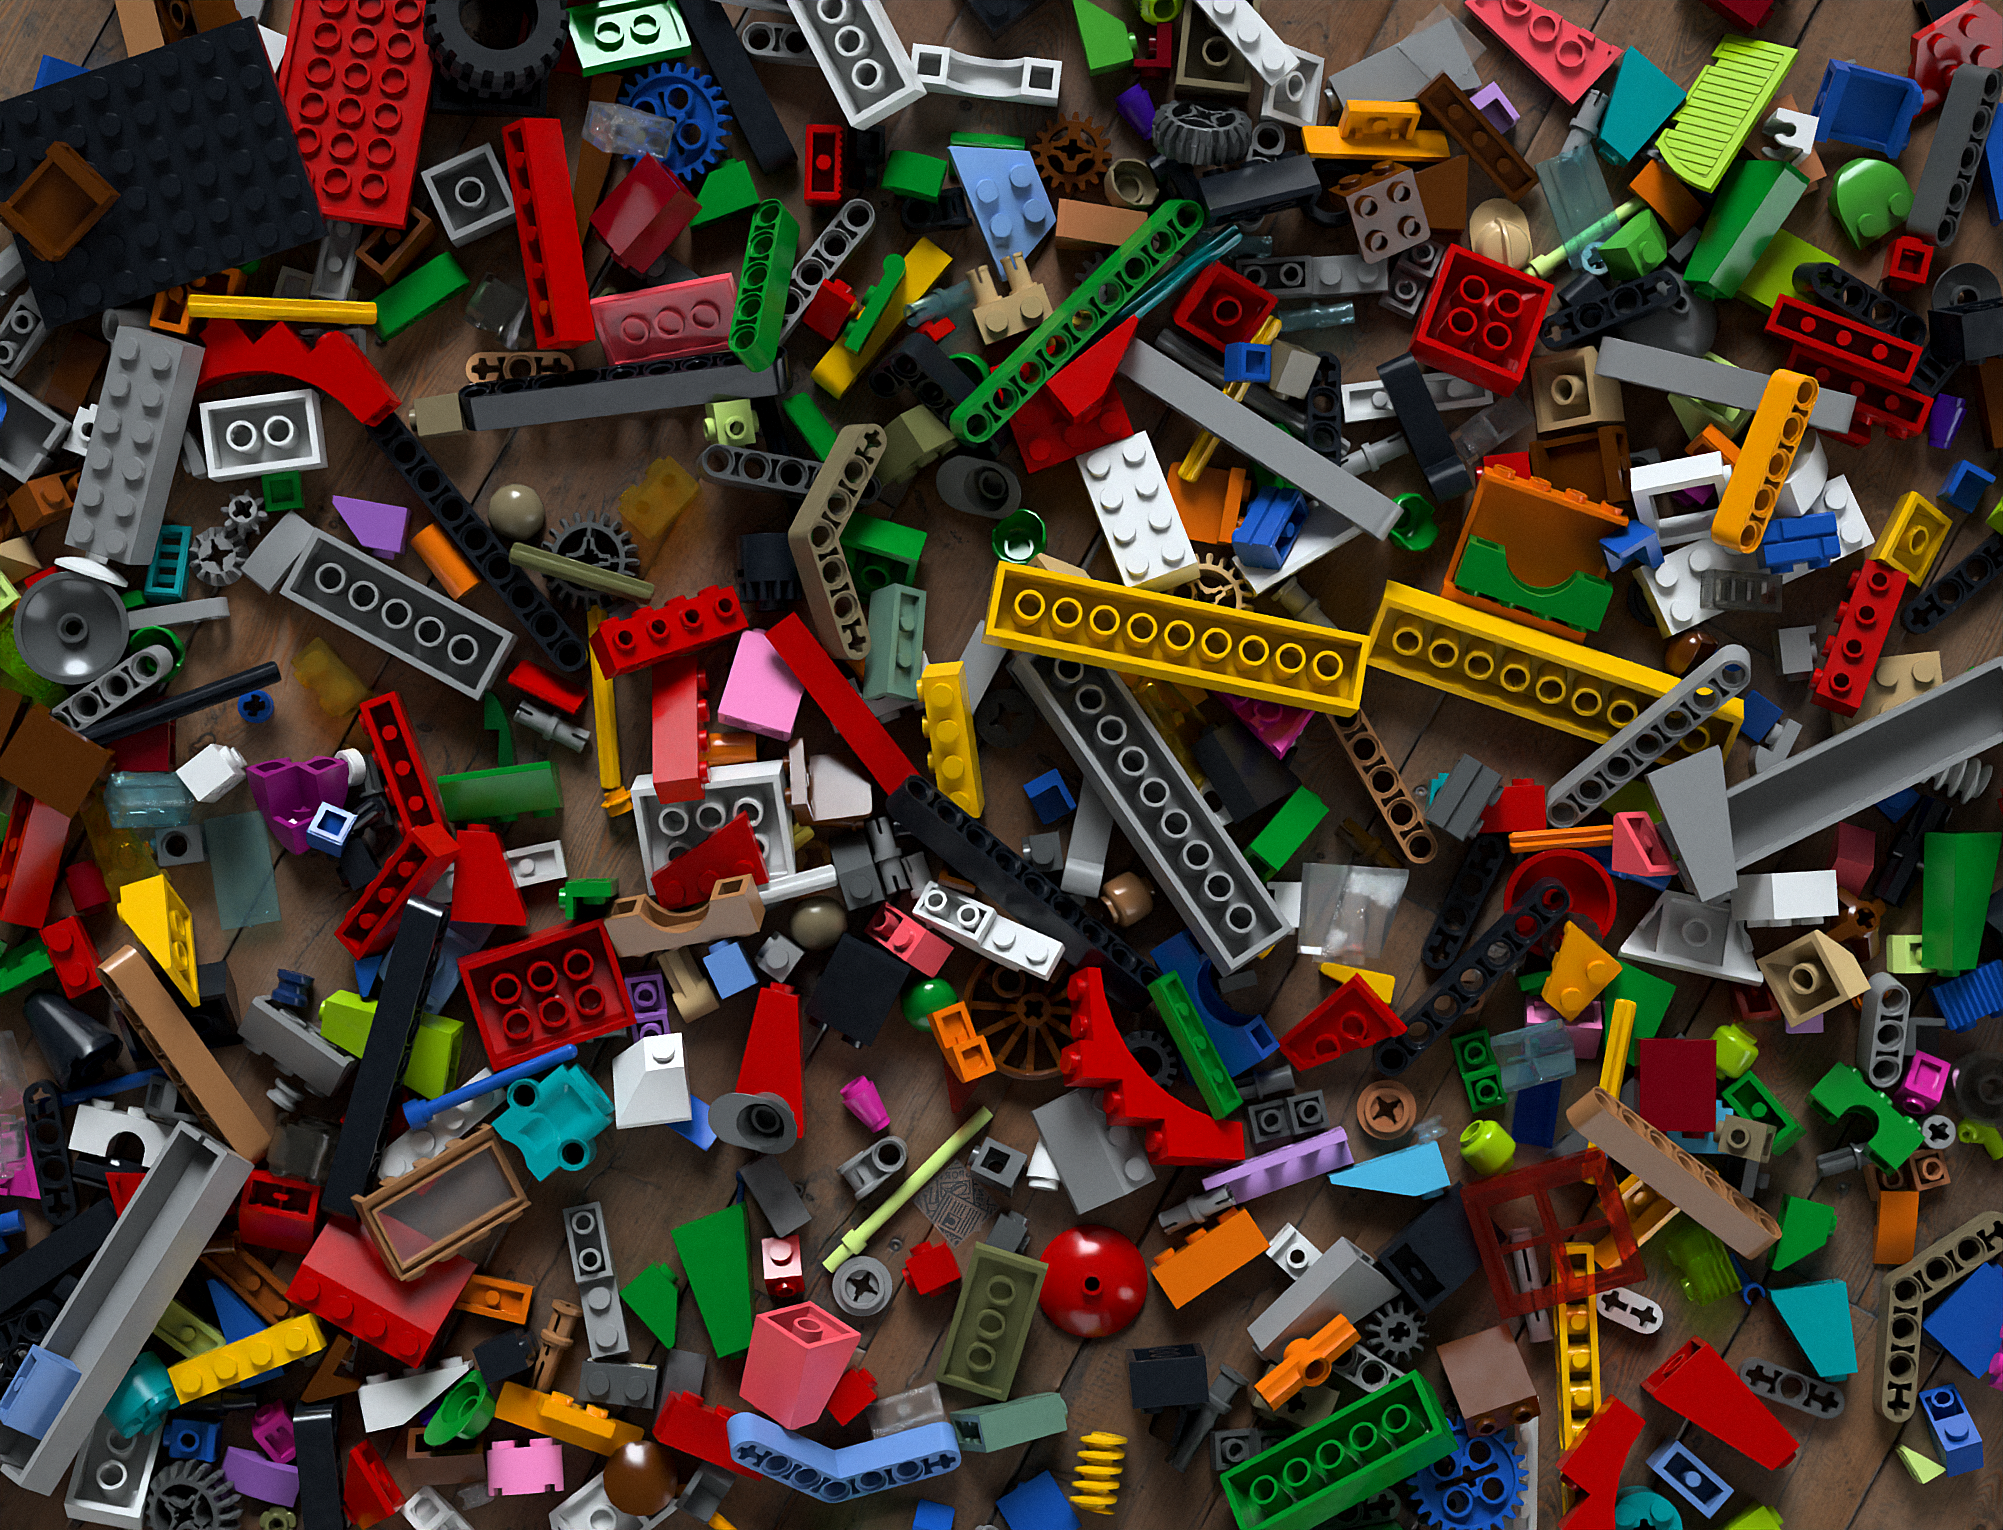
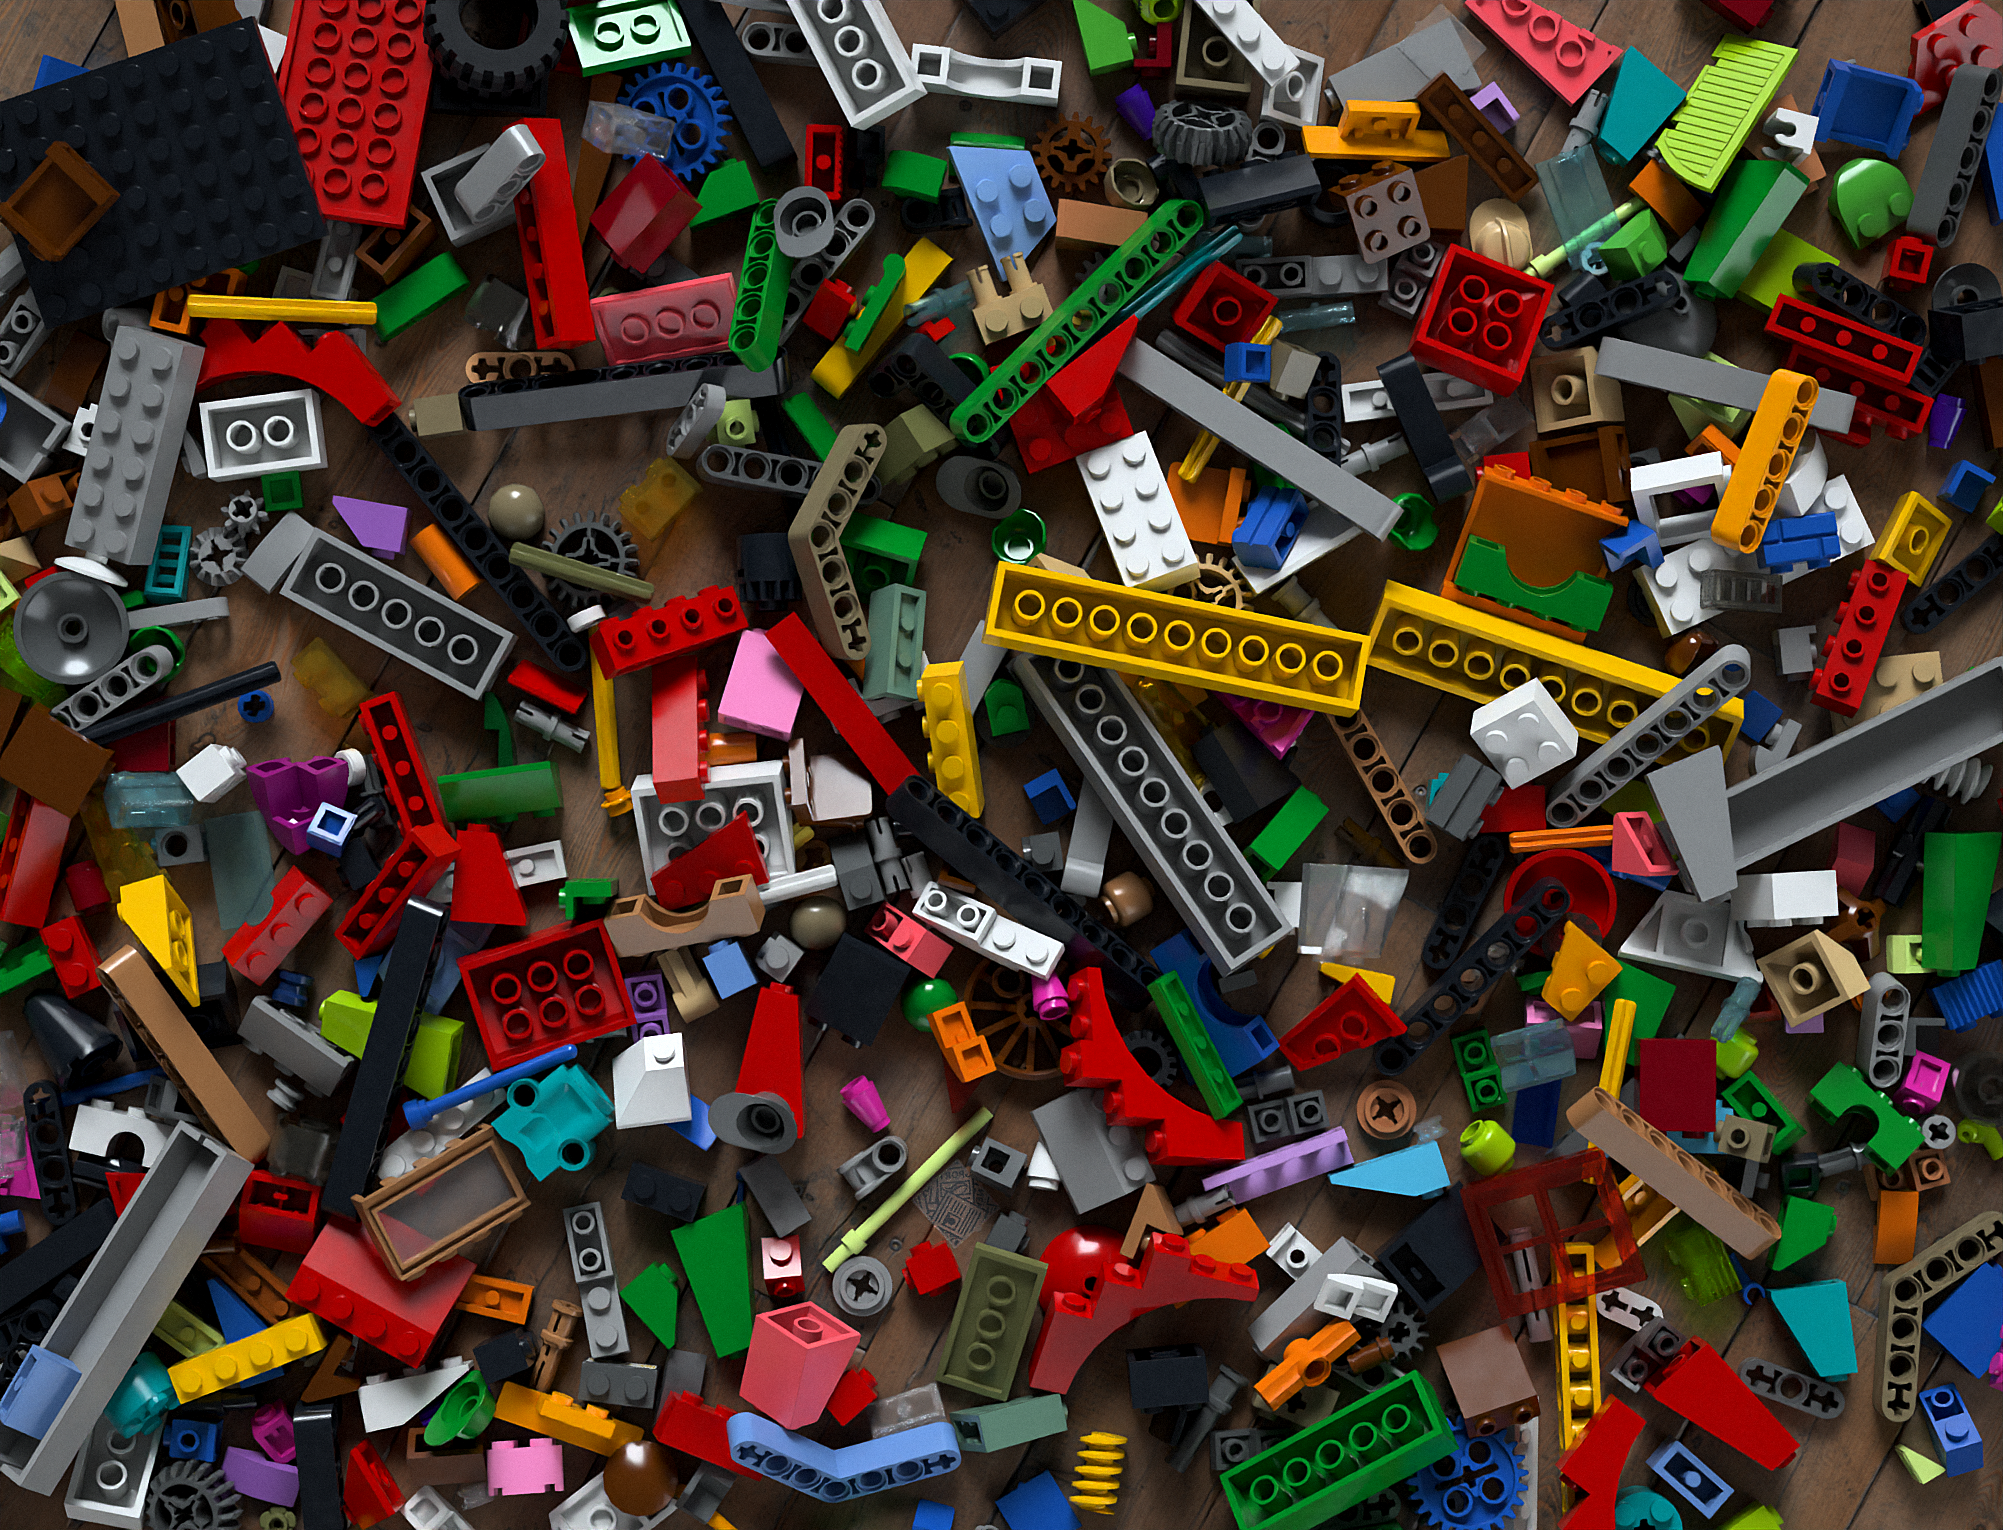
(295, 909): none -> red arch
(500, 174): none -> light grey beam
(586, 619): none -> white tile
(664, 1190): none -> black brick
(696, 421): none -> light grey beam
(803, 222): none -> dark grey piece
(1005, 707): none -> green plate
(1049, 997): none -> dark pink cone
(1122, 1293): none -> red arch
(1152, 1213): none -> medium nougat slope
(1356, 1294): none -> white slope
(1371, 1356): none -> reddish brown pin
(1524, 733): none -> white brick
(1639, 1356): none -> flat silver slope
(1735, 1009): none -> clear light blue axle
(1798, 1173): none -> black tile

